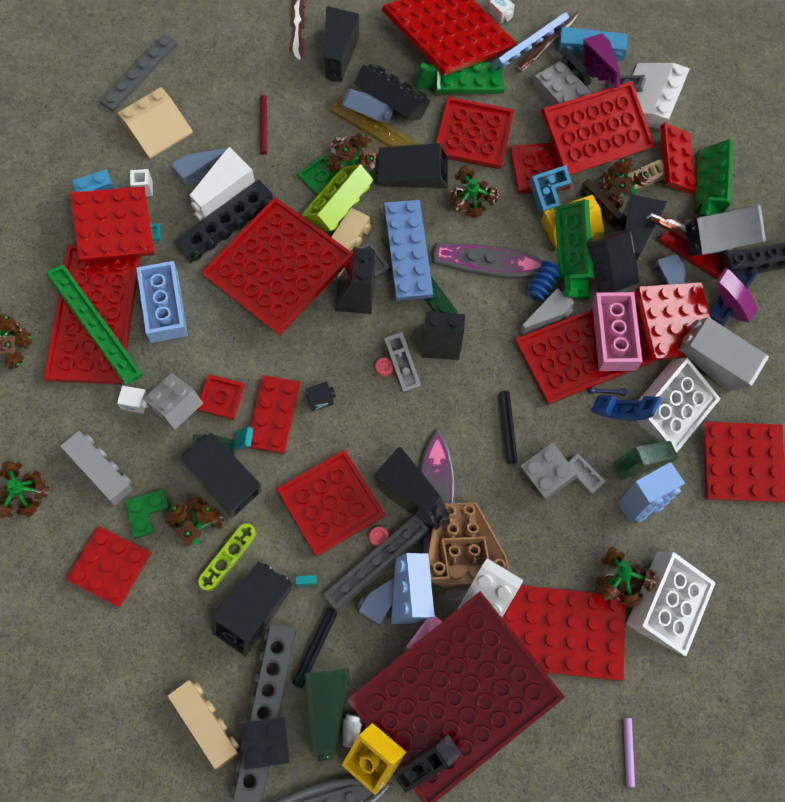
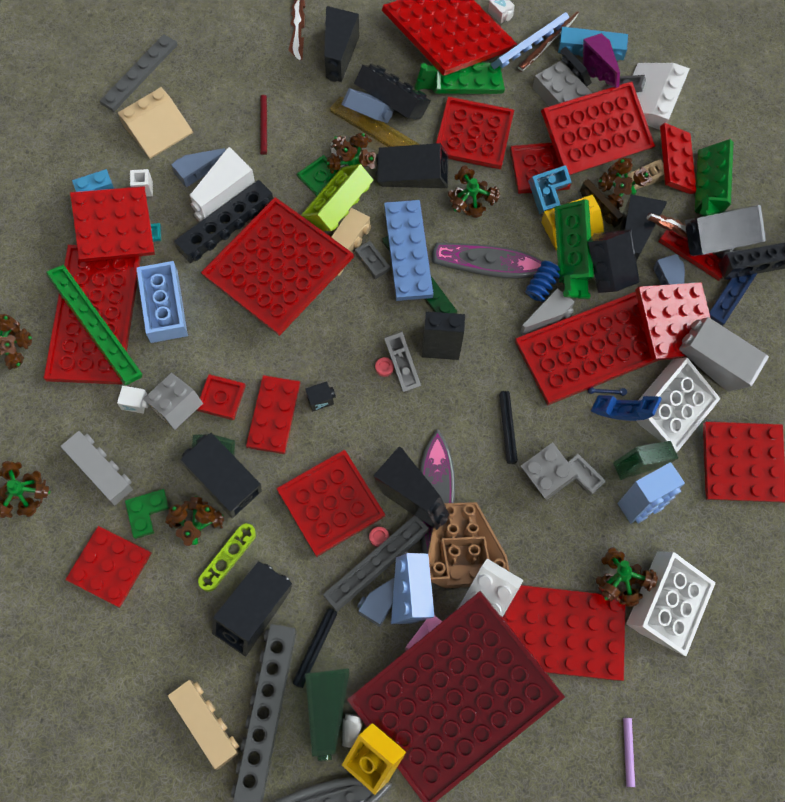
(243, 438): teal tile -> none
(265, 743): black plate -> none
(306, 581): teal tile -> none
(357, 283): black slope -> none
(427, 764): black slope -> none
(616, 331): bright pink brick -> none
(736, 296): magenta slope -> none

